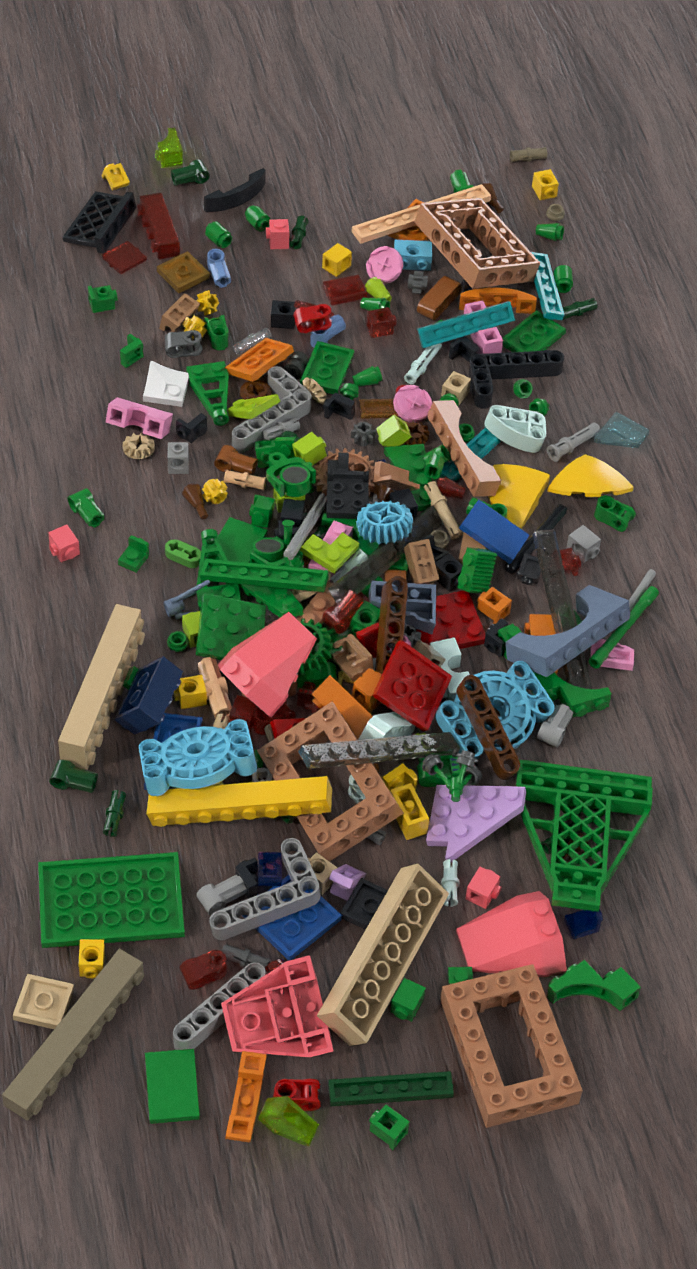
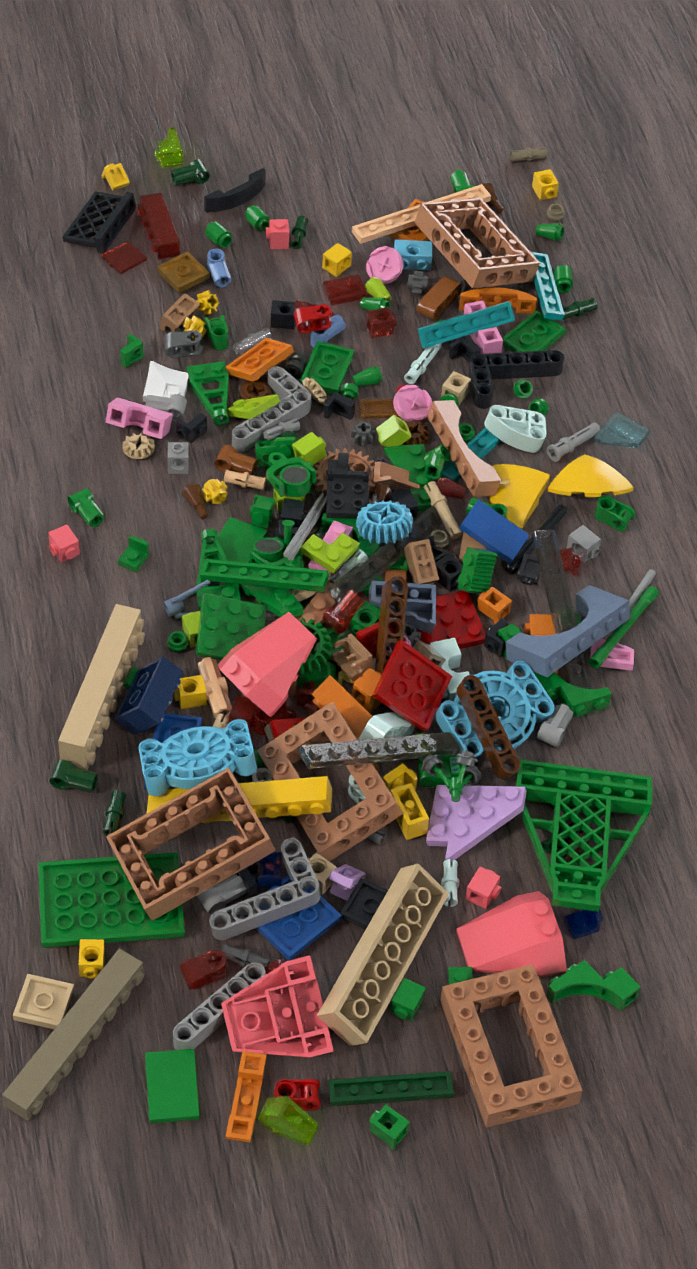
(102, 298): green brick -> none
(175, 404): none -> light grey piece
(176, 817): none -> nougat brick
(183, 553): bright green beam -> none

